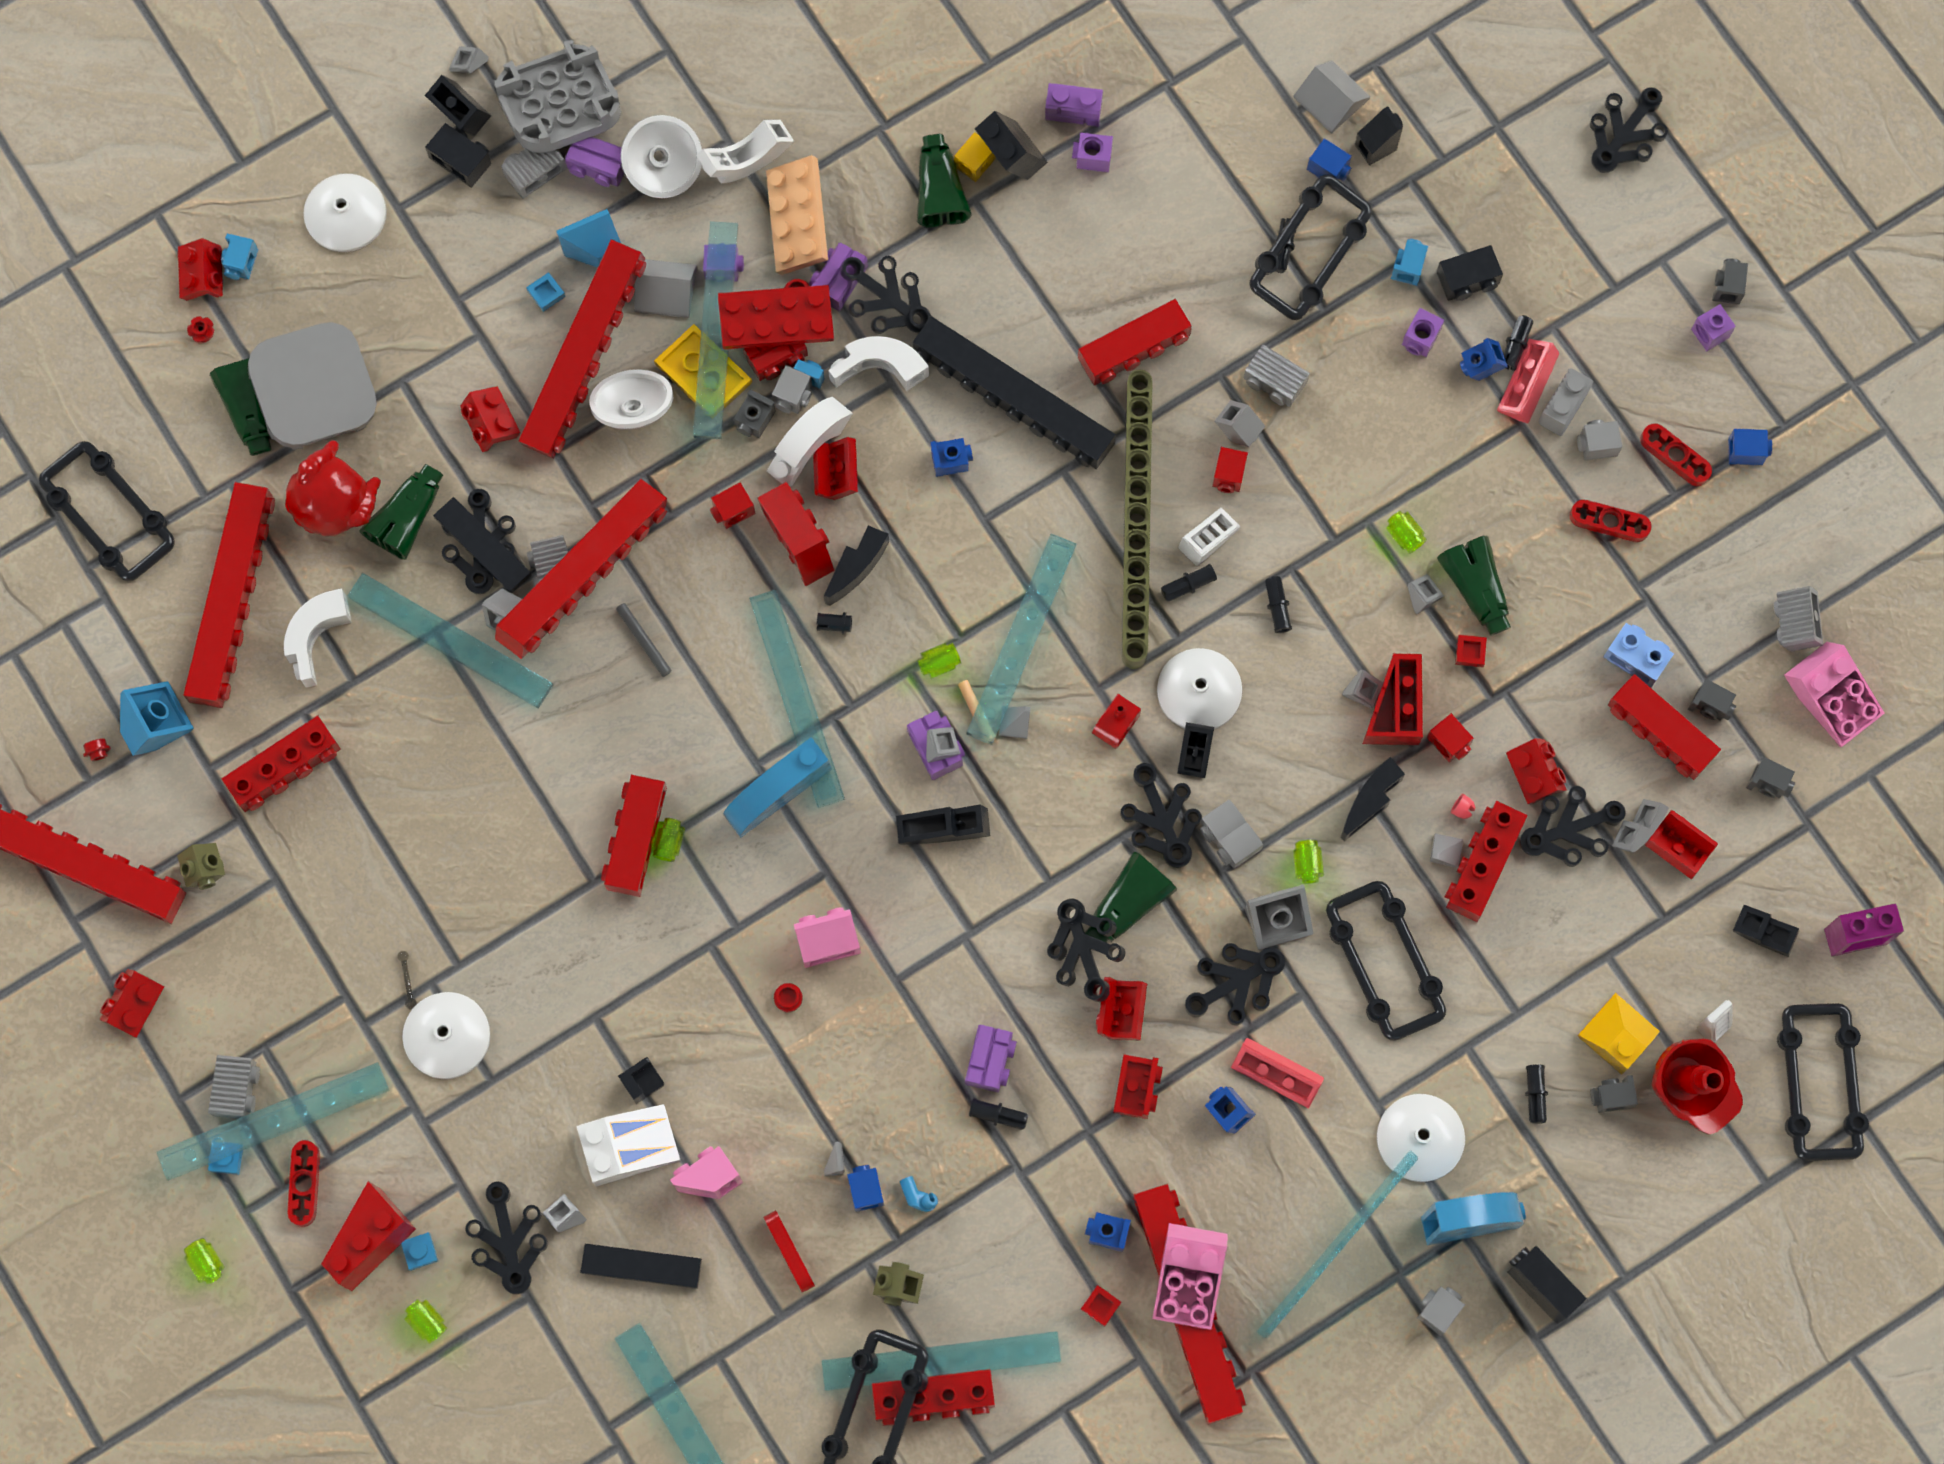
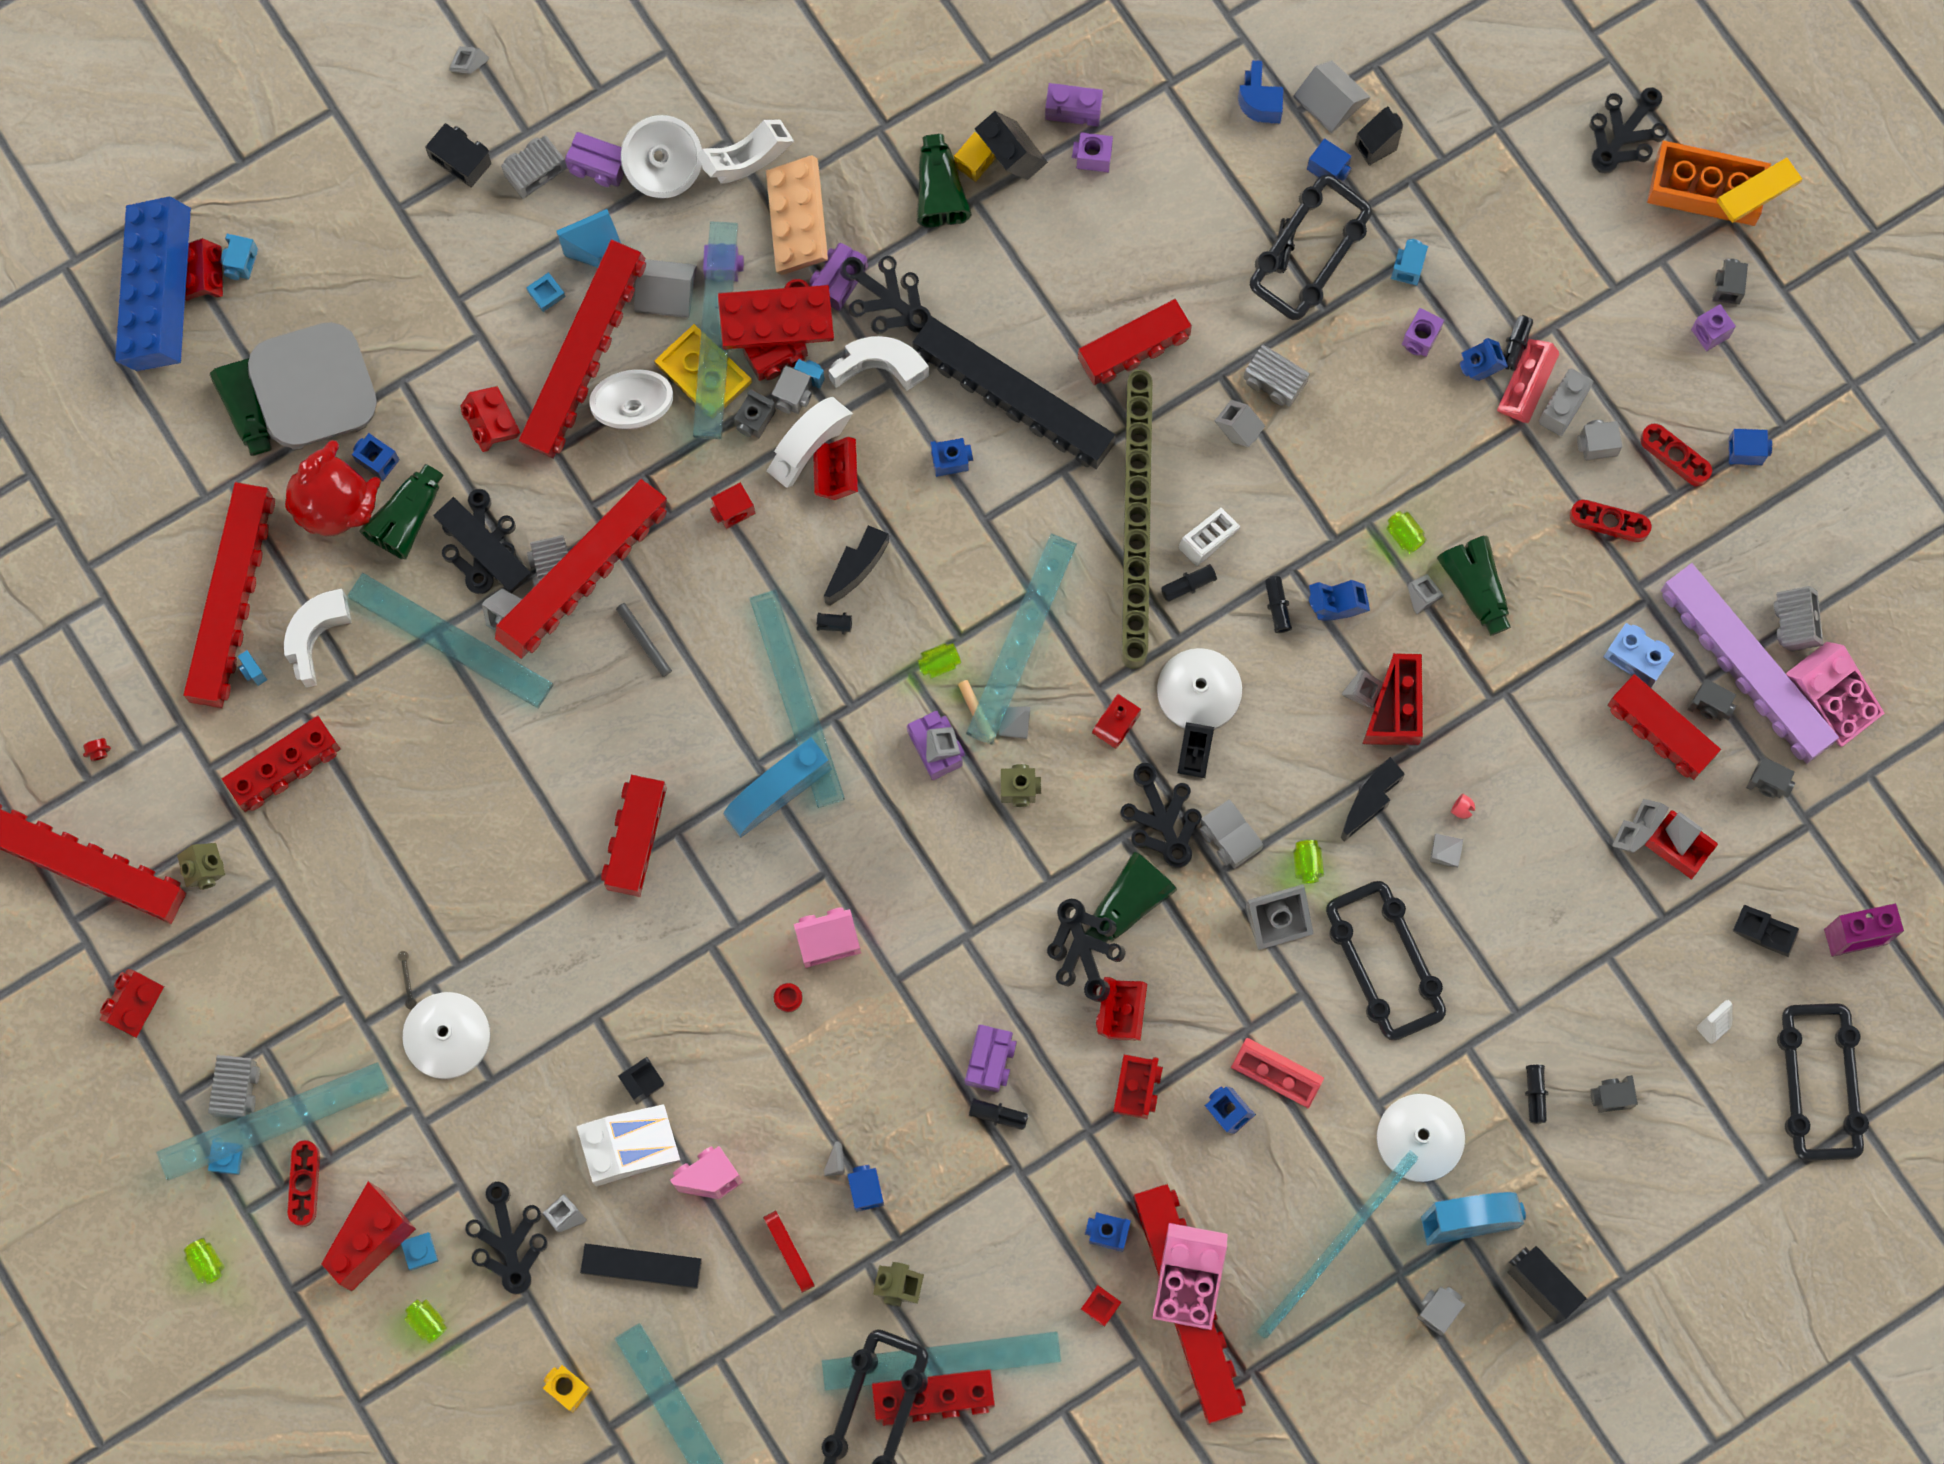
(108, 556): black bar -> none
(151, 717): dark azure slope -> none
(153, 284): none -> blue brick
(204, 335): red plate -> none
(250, 668): none -> dark azure plate
(346, 227): white dish -> none
(371, 446): none -> blue brick
(458, 105): black brick -> none
(558, 98): light grey tile -> none
(575, 1397): none -> yellow brick
(667, 839): clear neon green brick -> none
(797, 532): red wedge -> none
(918, 1199): dark azure arm -> none
(943, 825): black slope -> none
(1019, 795): none -> olive brick
(1229, 470): red brick -> none
(1239, 980): black plant -> none
(1258, 101): none -> blue brick
(1339, 600): none -> blue brick
(1451, 738): red brick -> none
(1469, 273): black brick -> none
(1471, 651): red plate -> none
(1486, 860): red brick -> none
(1536, 770): red bracket -> none
(1568, 829): black plant -> none
(1618, 1033): yellow slope -> none
(1682, 832): none -> light grey slope
(1695, 178): none -> orange brick
(1698, 1084): red piece -> none
(1749, 664): none -> lavender brick
(1759, 190): none -> yellow tile

